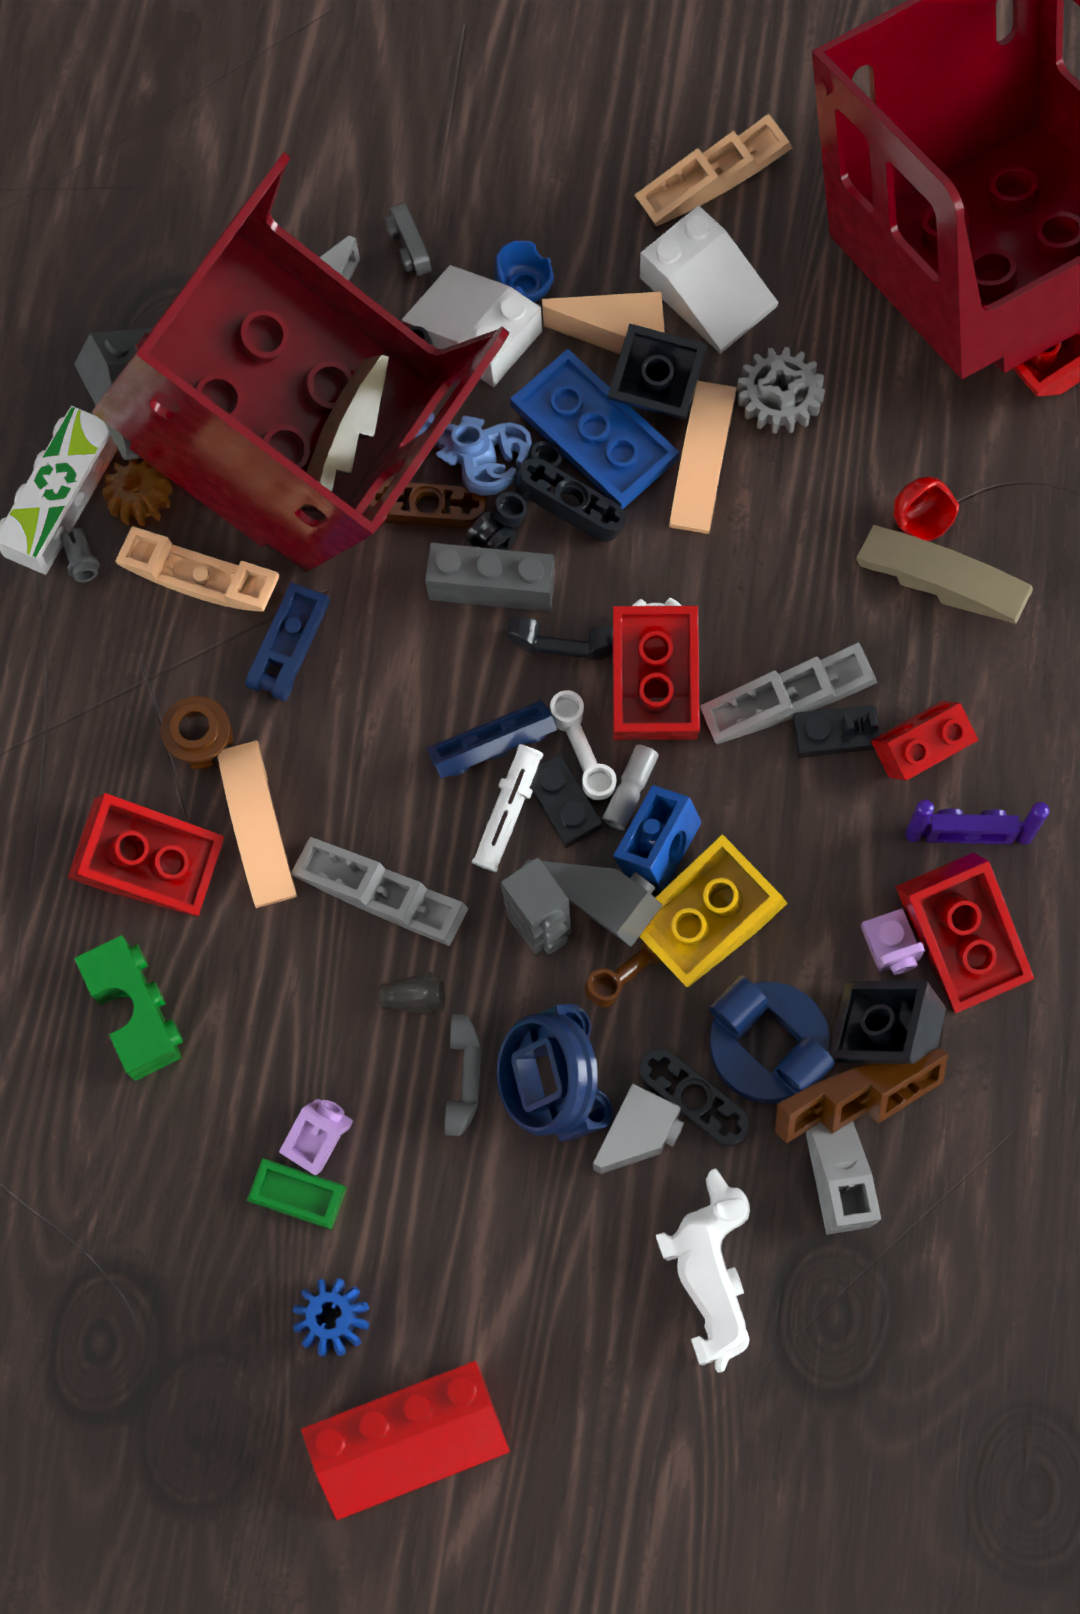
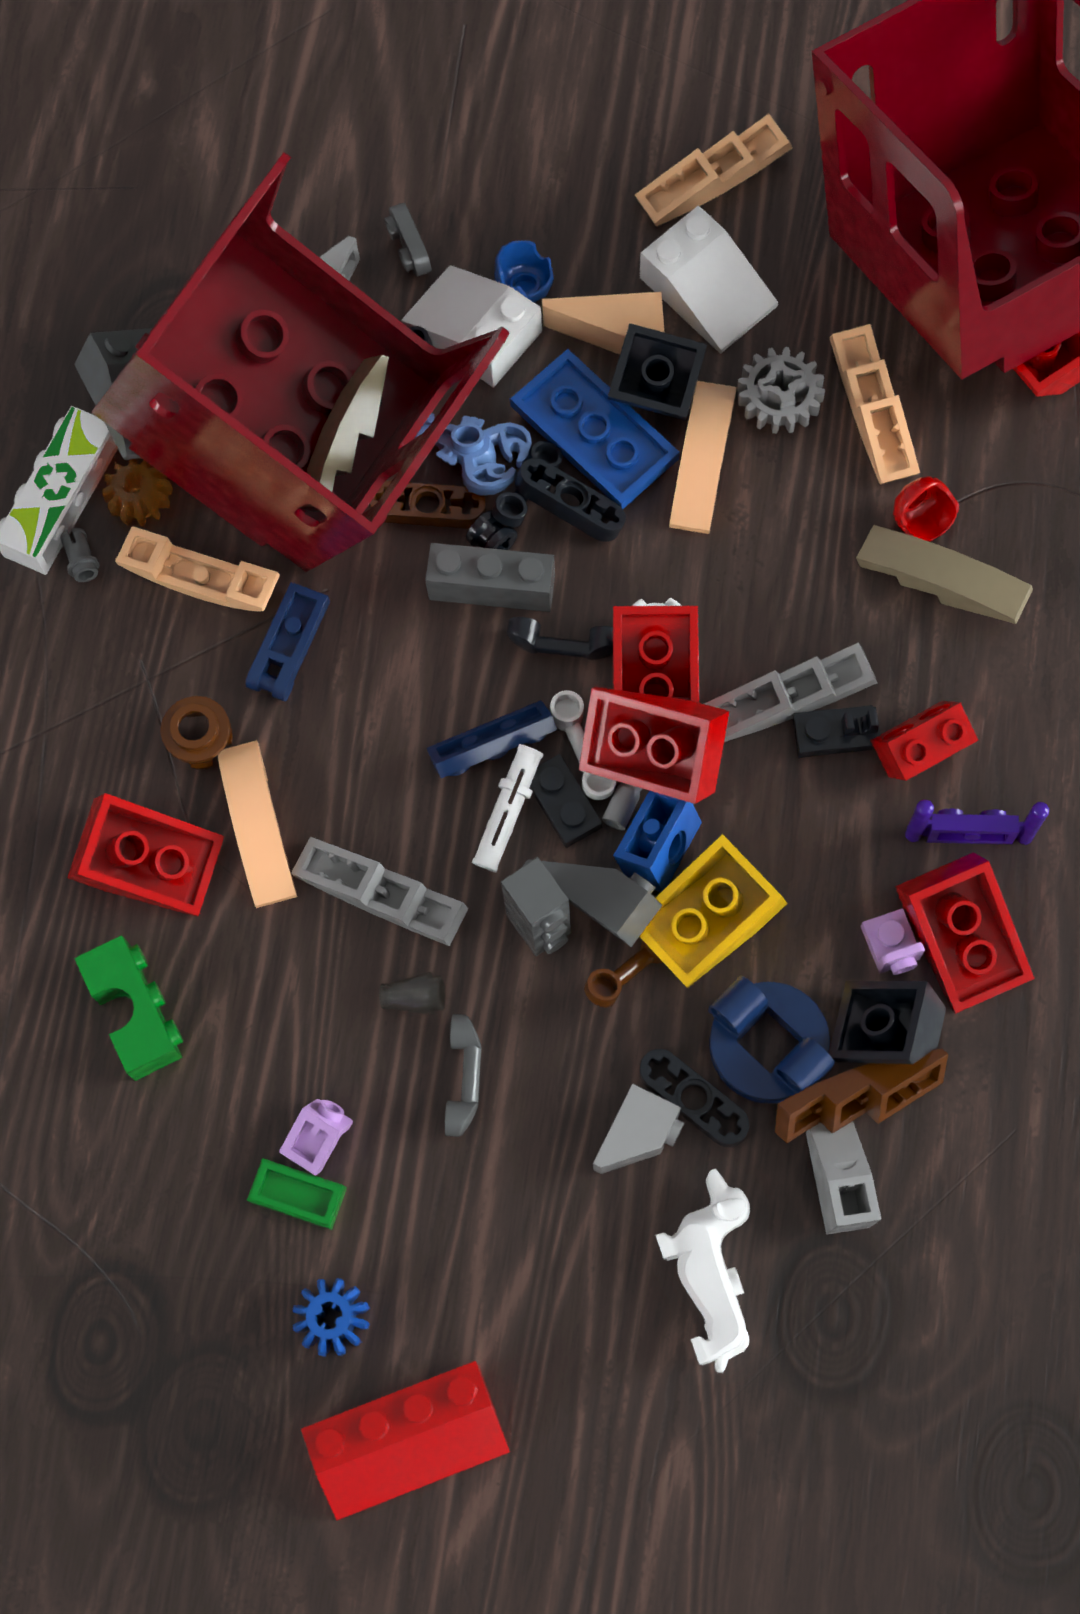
(577, 1105): dark blue piece -> none
(654, 742): none -> red slope
(874, 404): none -> light nougat slope

